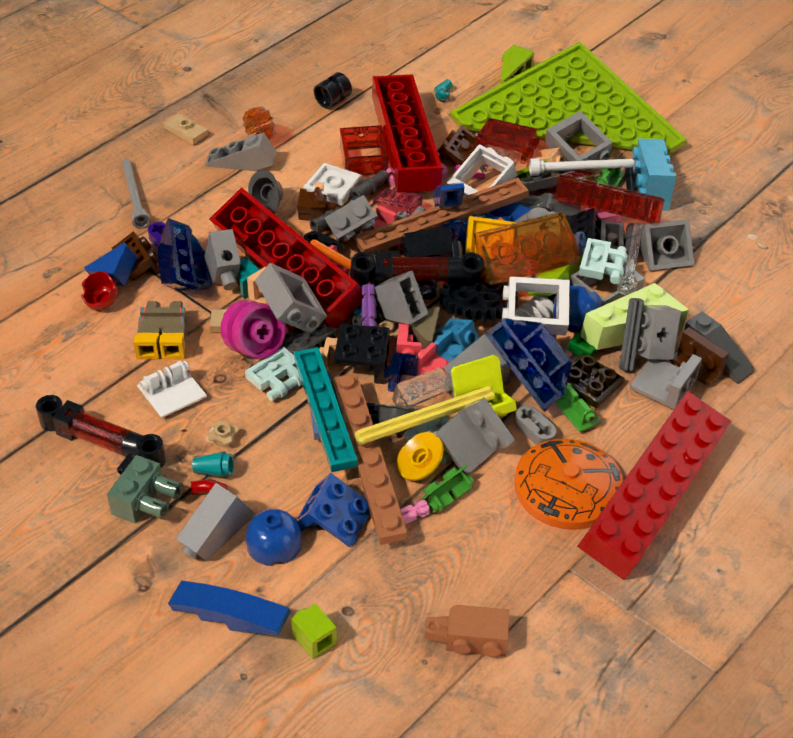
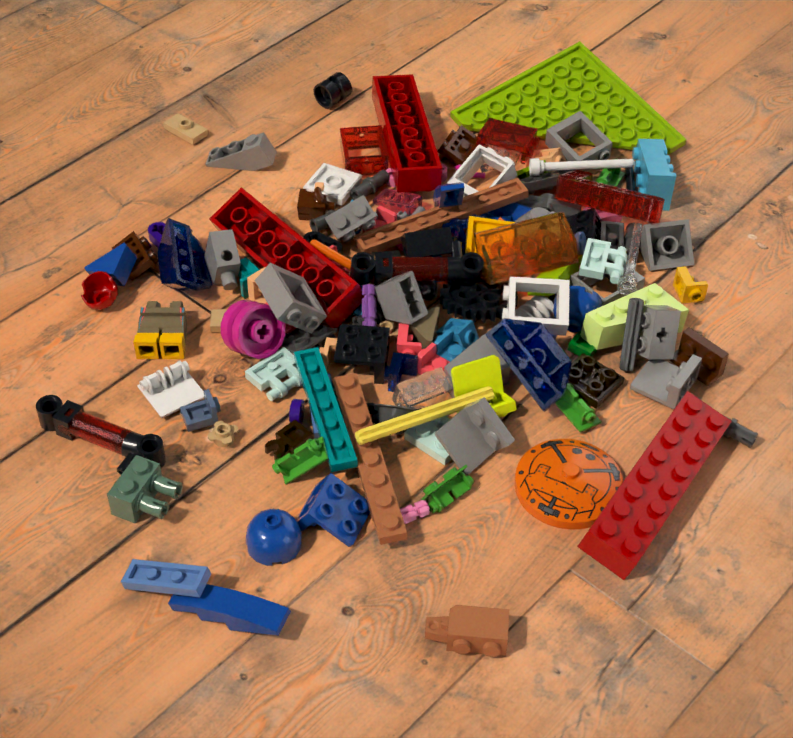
(139, 217): light grey piece -> none
(166, 578): none -> medium blue plate
(201, 413): none -> sand blue bracket
(204, 486): red arm -> none
(214, 523): light grey slope -> none
(215, 464): teal cone -> none
(258, 121): clear orange gear -> none
(266, 189): dark grey piece -> none
(288, 438): none -> dark brown plate
(297, 410): none -> dark purple tile
(303, 460): none -> bright green hinge
(314, 630): lime brick -> none
(420, 456): yellow dish -> none
(441, 90): teal arm -> none
(516, 61): lime slope -> none
(538, 425): light grey beam -> none
(687, 288): none -> yellow bracket
(737, 364): dark grey slope -> none
(740, 433): none -> dark grey pin

